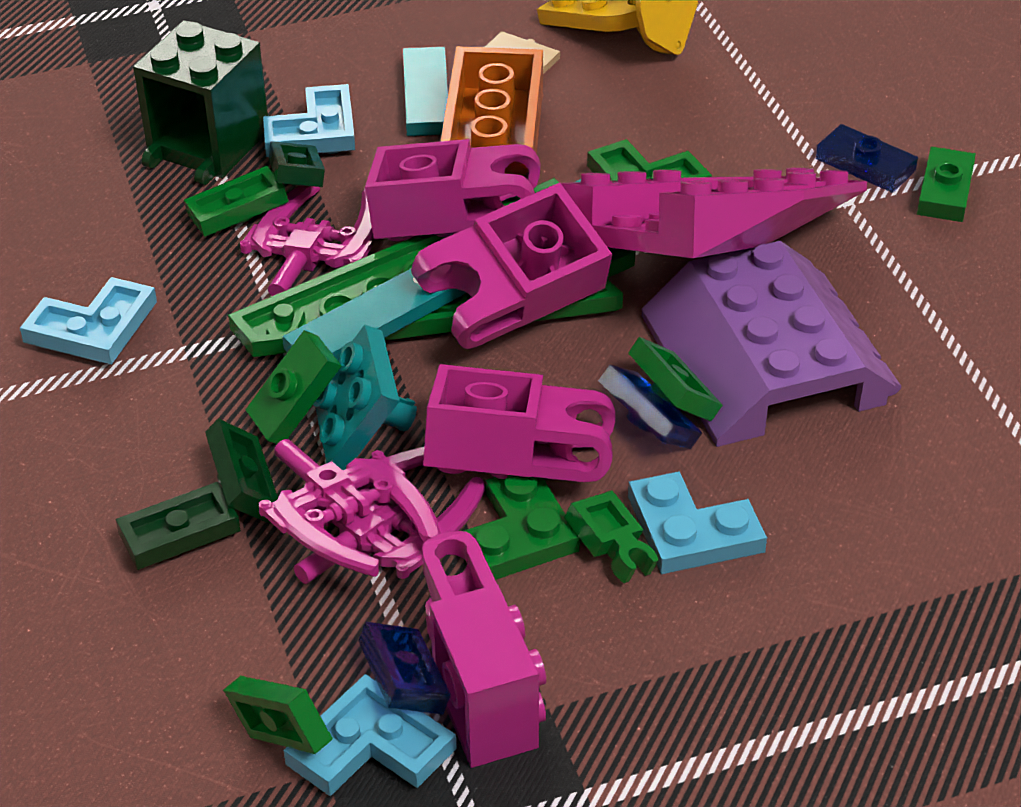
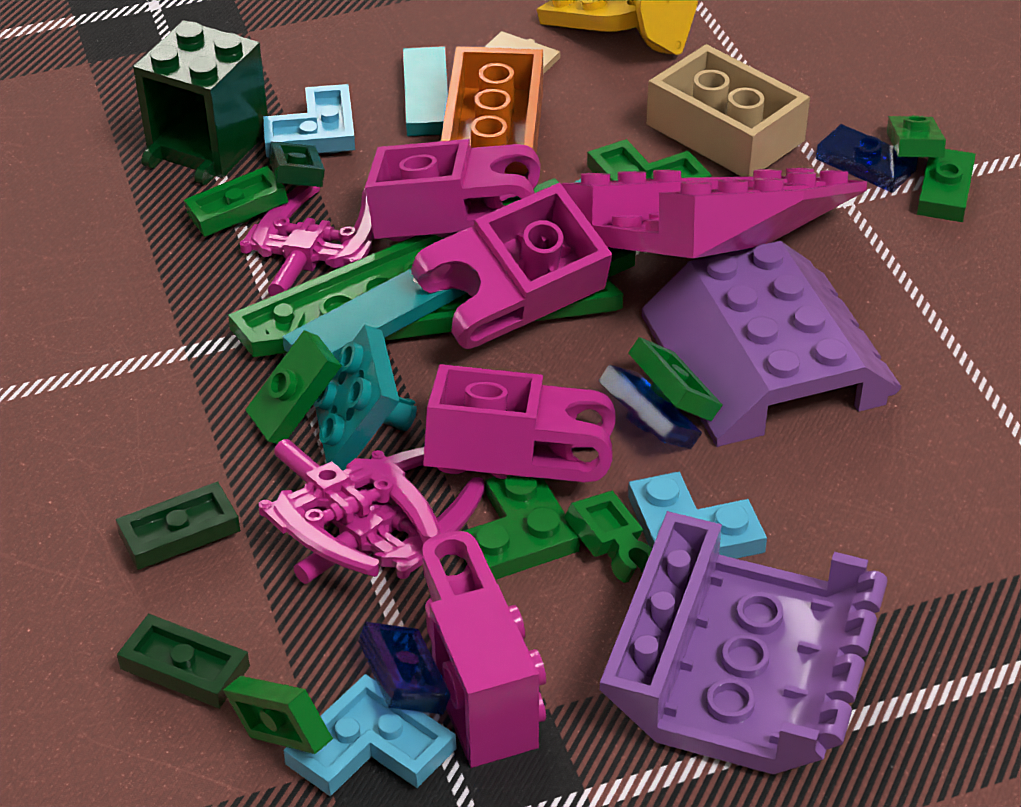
(95, 330): medium azure plate -> none
(182, 660): none -> dark green plate
(240, 468): dark green plate -> none
(727, 111): none -> tan brick
(742, 652): none -> medium lavender slope
(916, 136): none -> green plate

